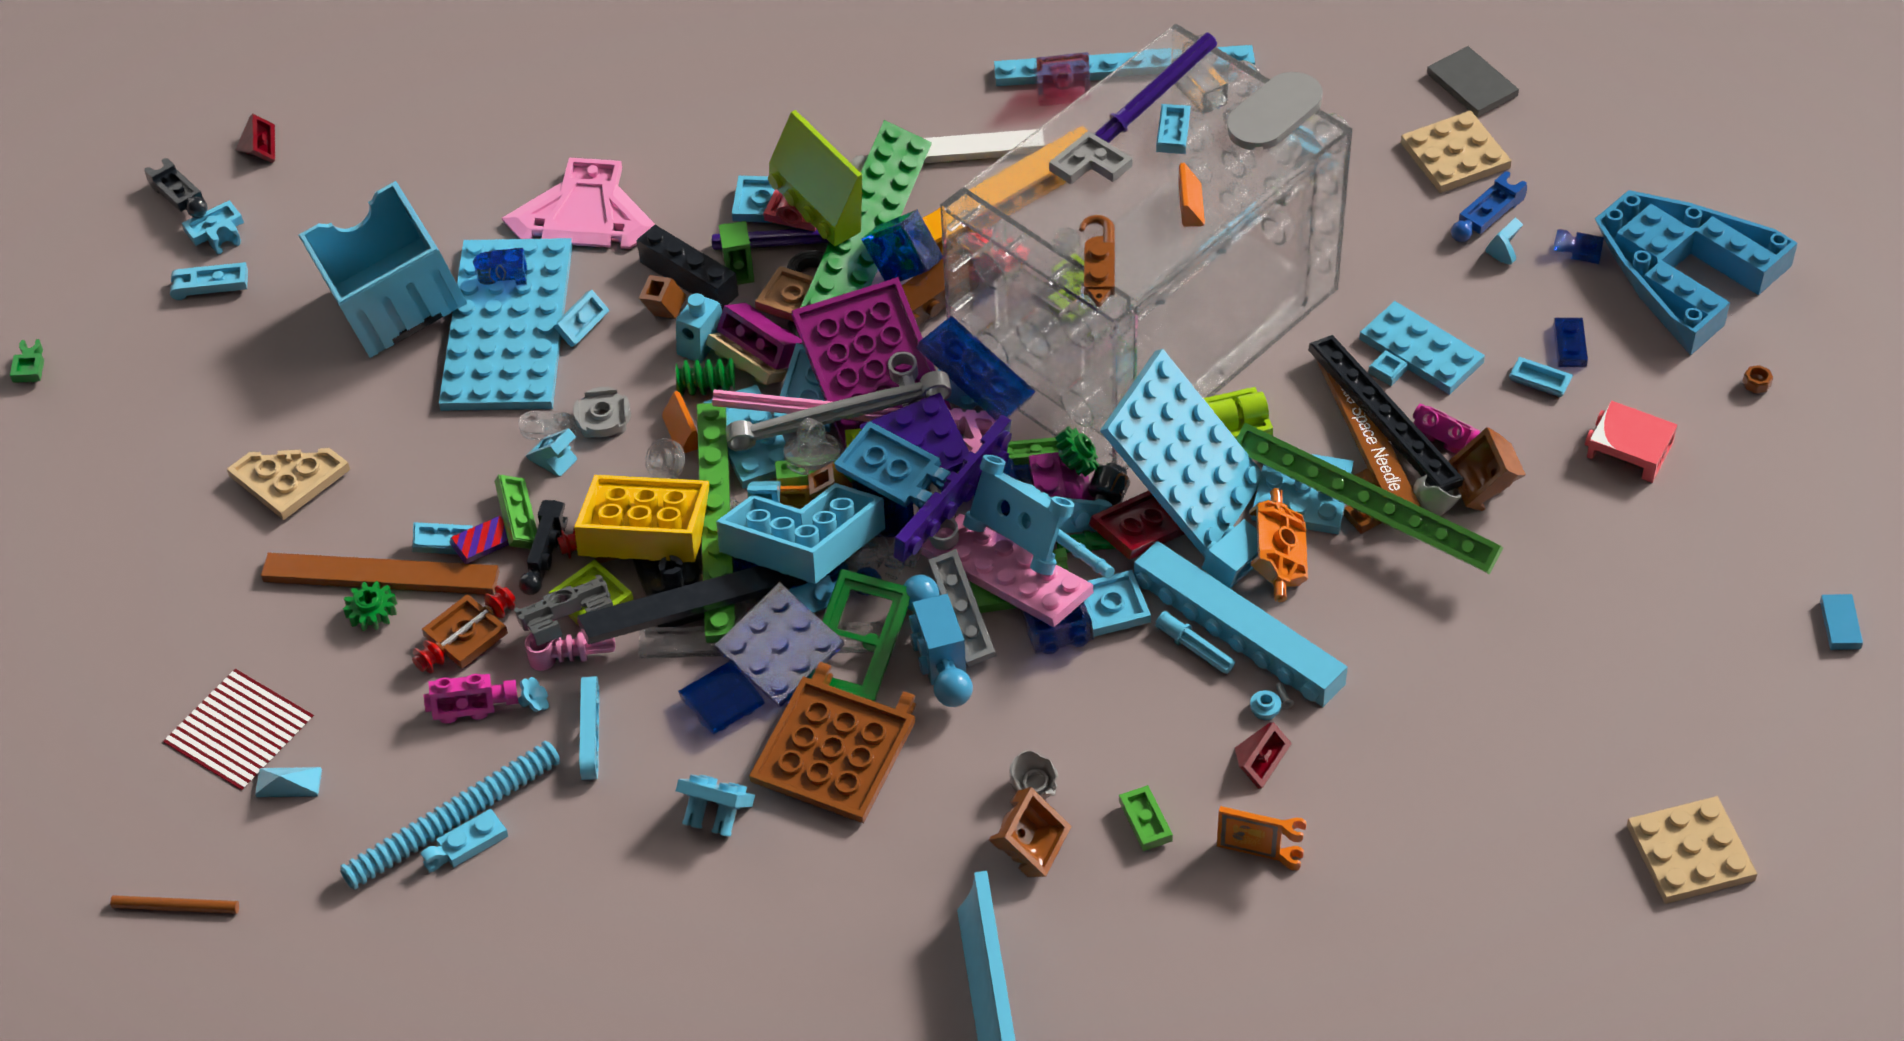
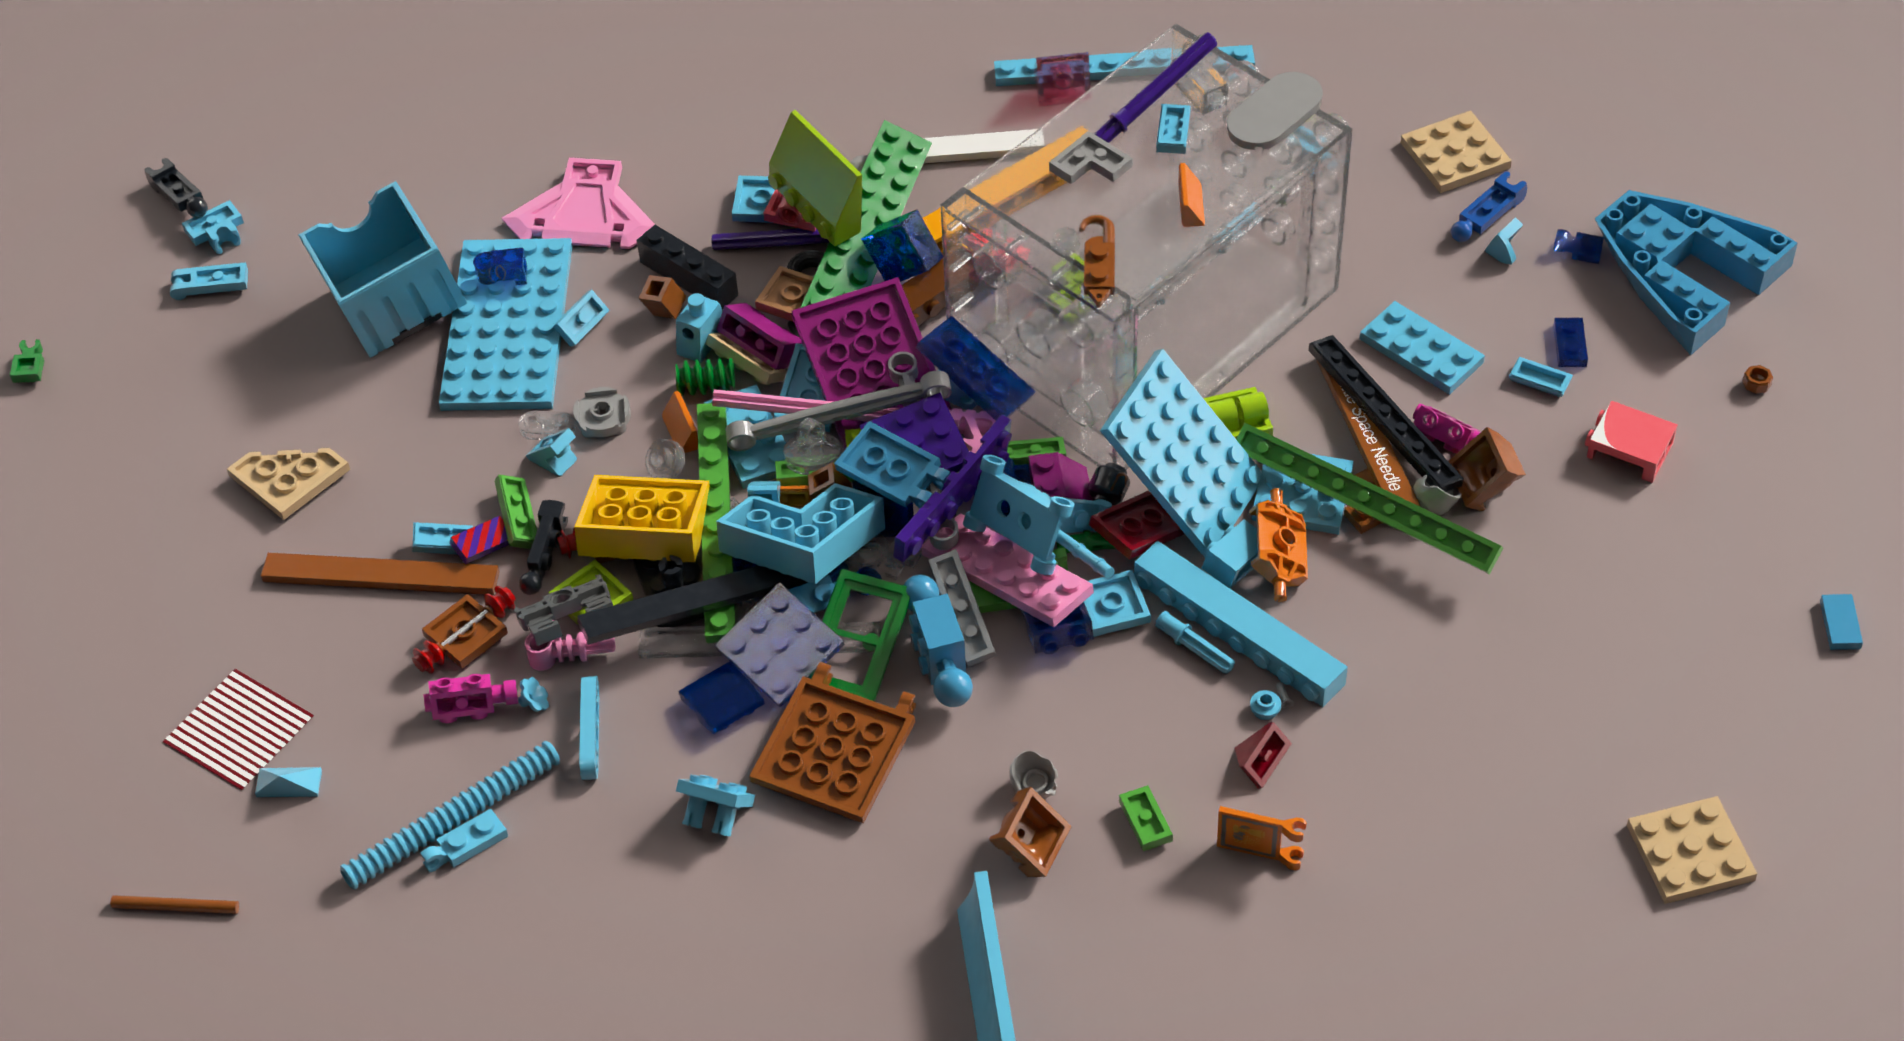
(258, 139): dark red slope -> none
(370, 606): green gear -> none
(737, 251): bright green brick -> none
(1076, 451): green gear -> none
(1388, 368): medium azure tile -> none
(1472, 81): dark grey tile -> none

